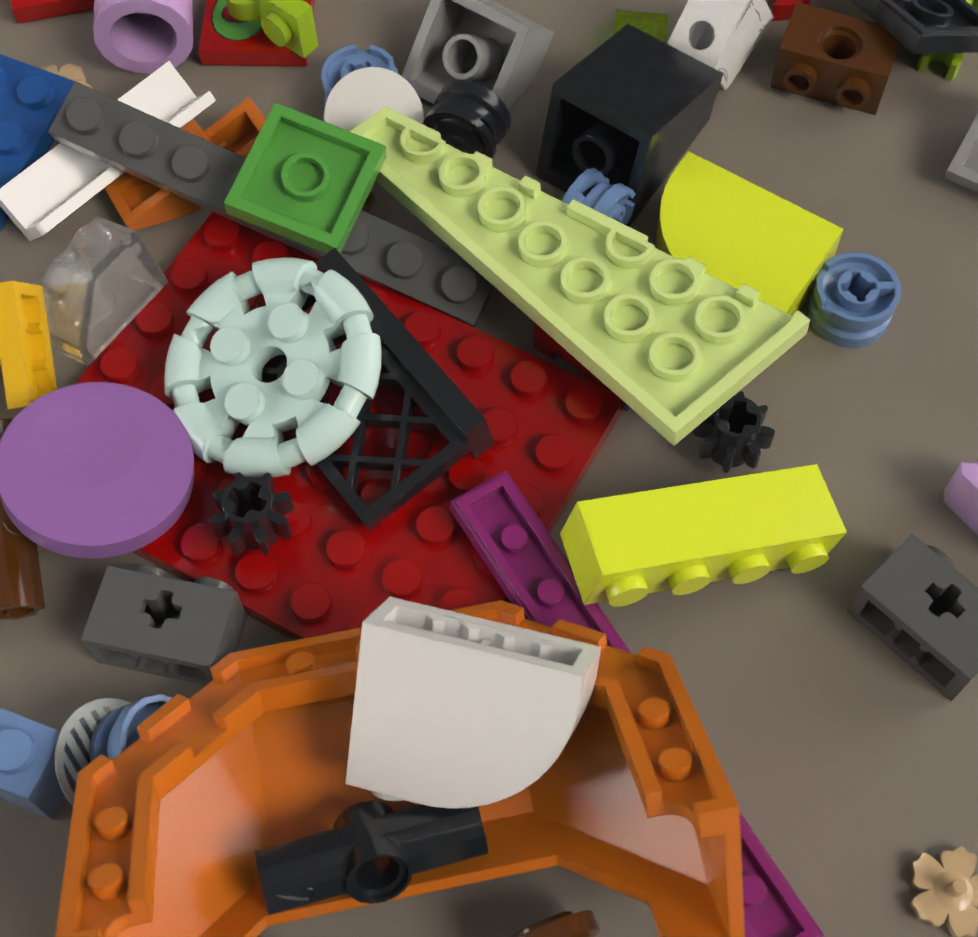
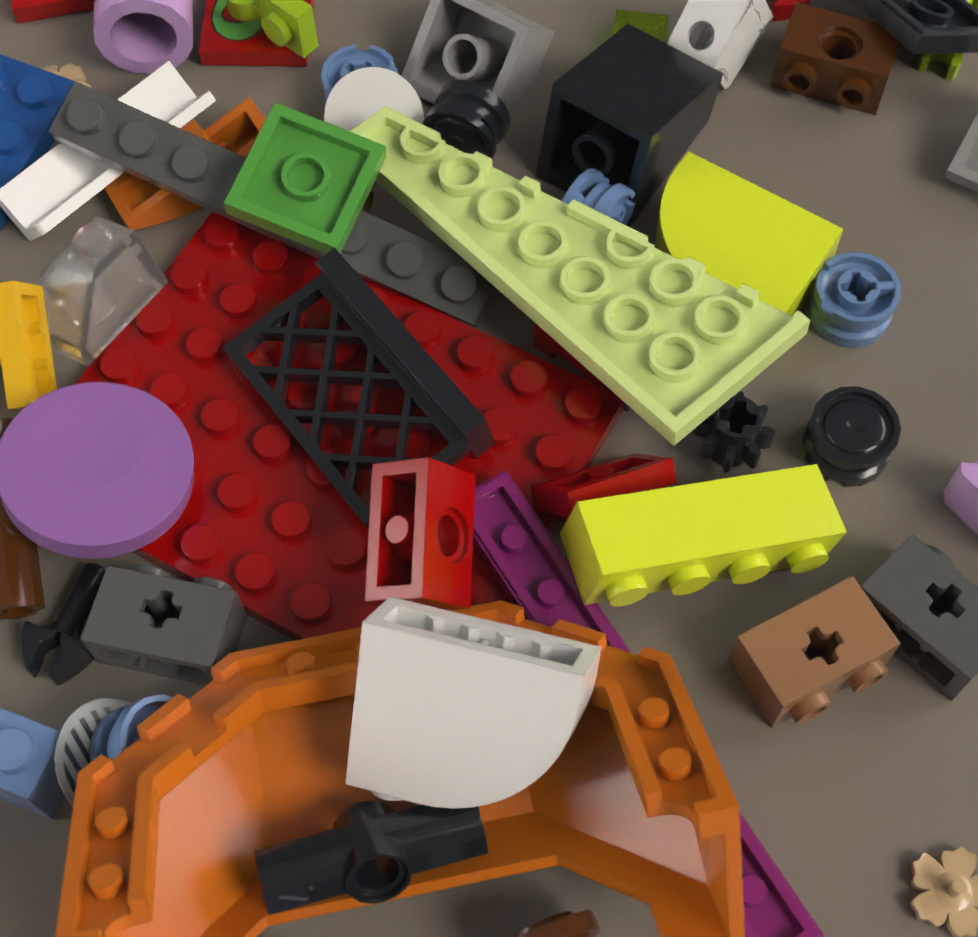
(64, 630): none -> black bar
(245, 345): light aqua plate -> none
(247, 498): black gear -> none
(421, 533): none -> red brick
(612, 478): none -> red plate
(832, 623): none -> medium nougat brick
(851, 435): none -> black wheel

